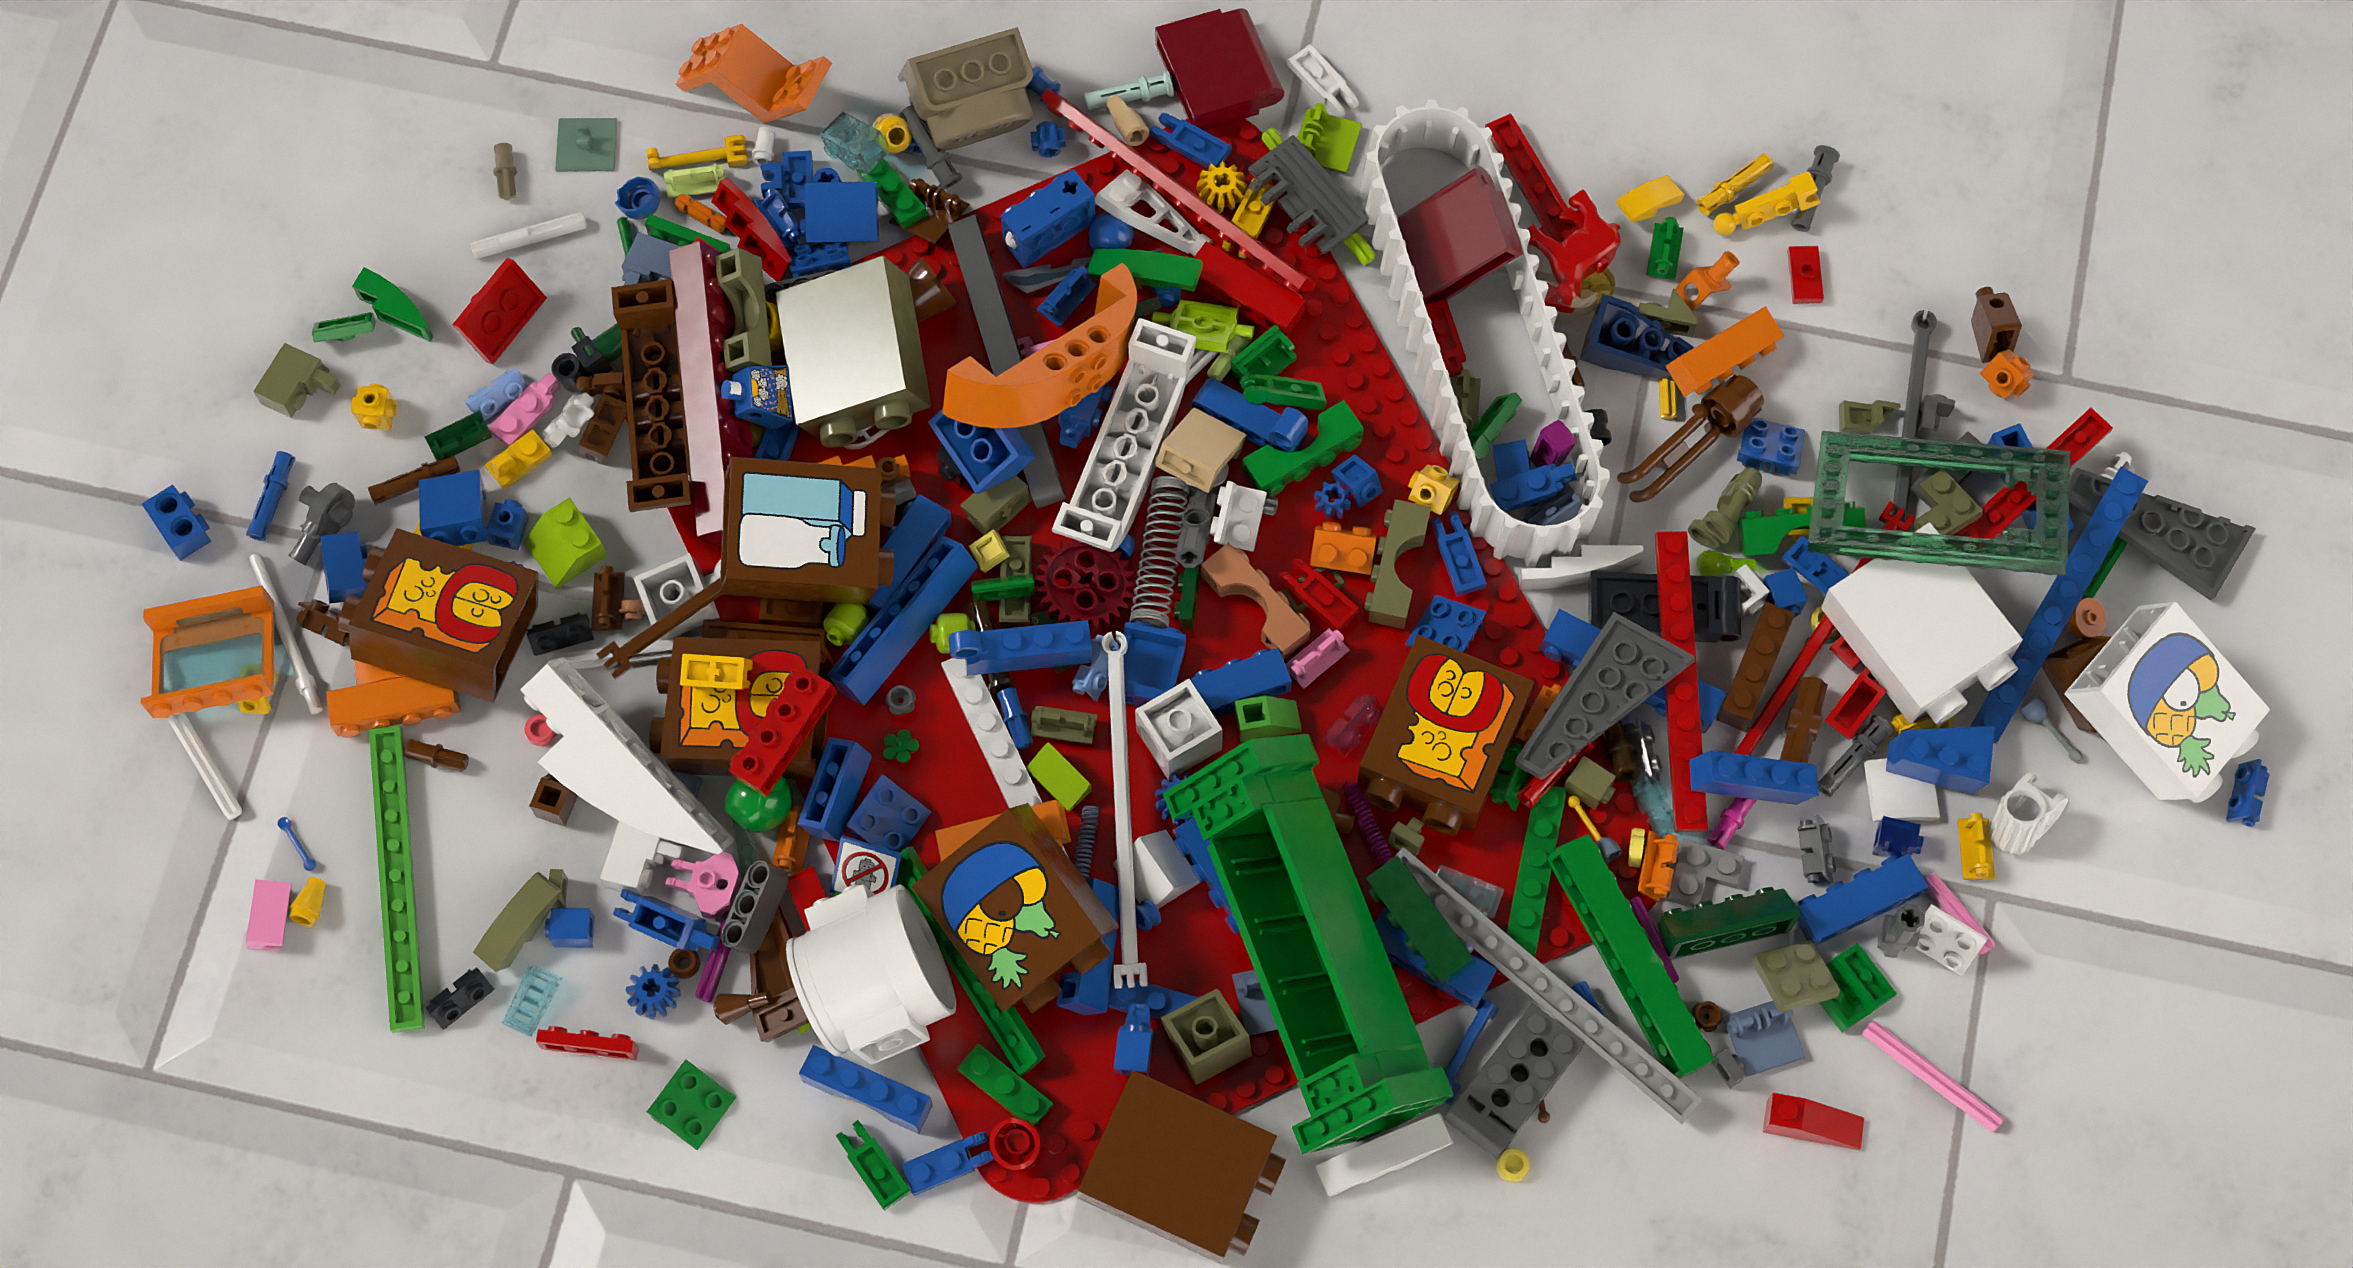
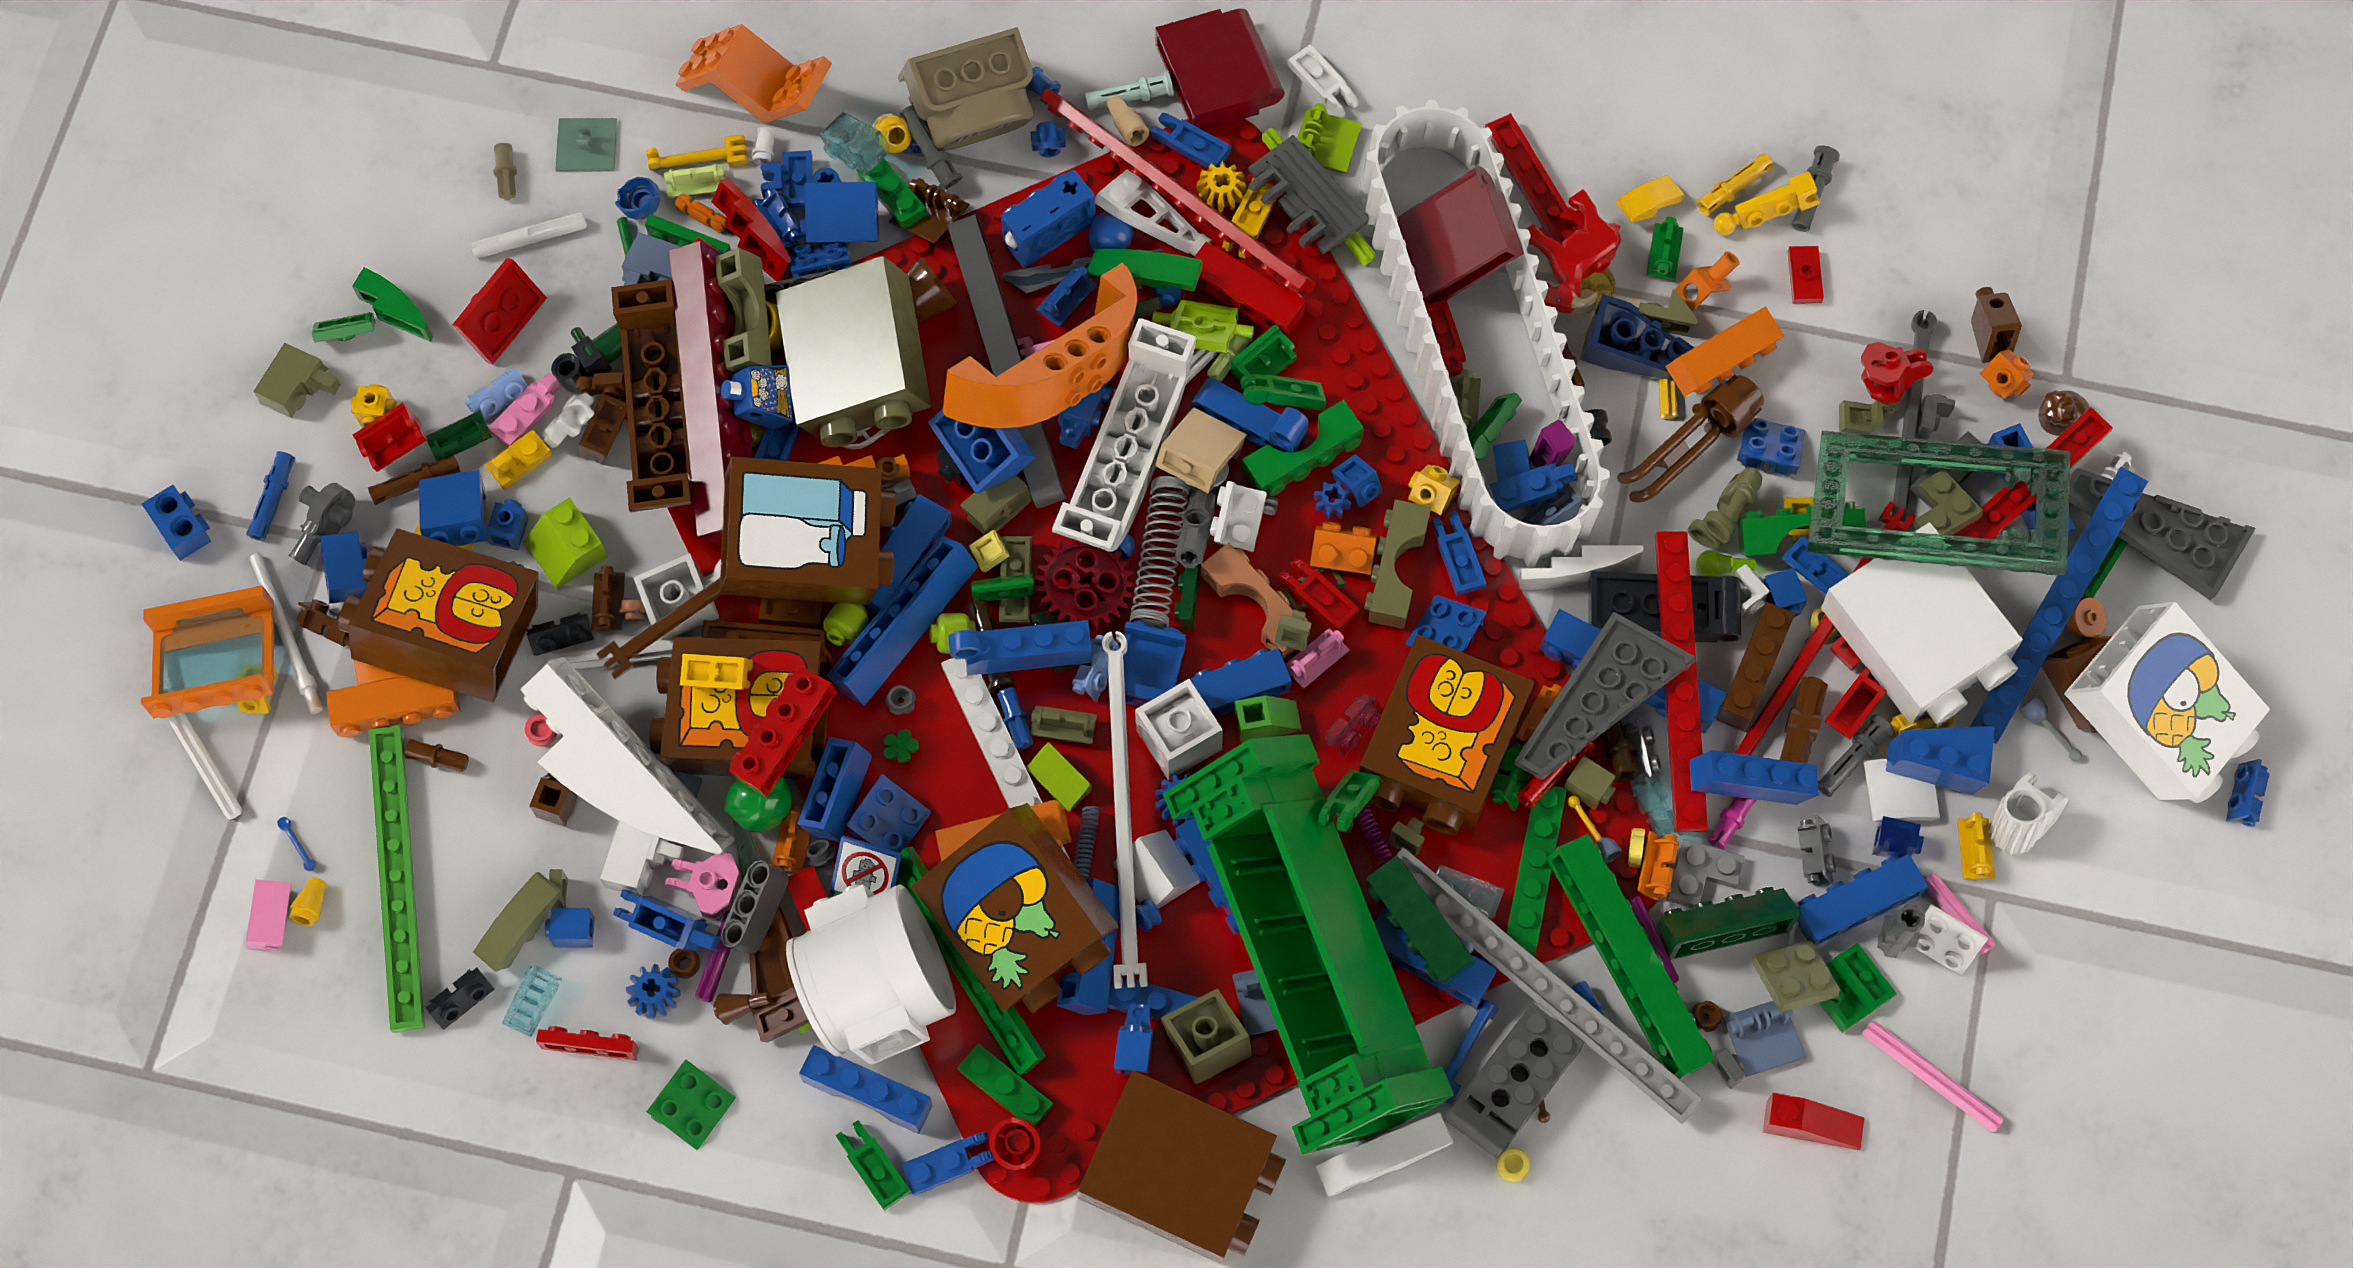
(390, 437): none -> red hinge
(820, 853): none -> dark grey plate
(1293, 631): none -> olive tile
(1348, 798): none -> green hinge
(1892, 370): none -> red hinge
(2061, 410): none -> reddish brown hair

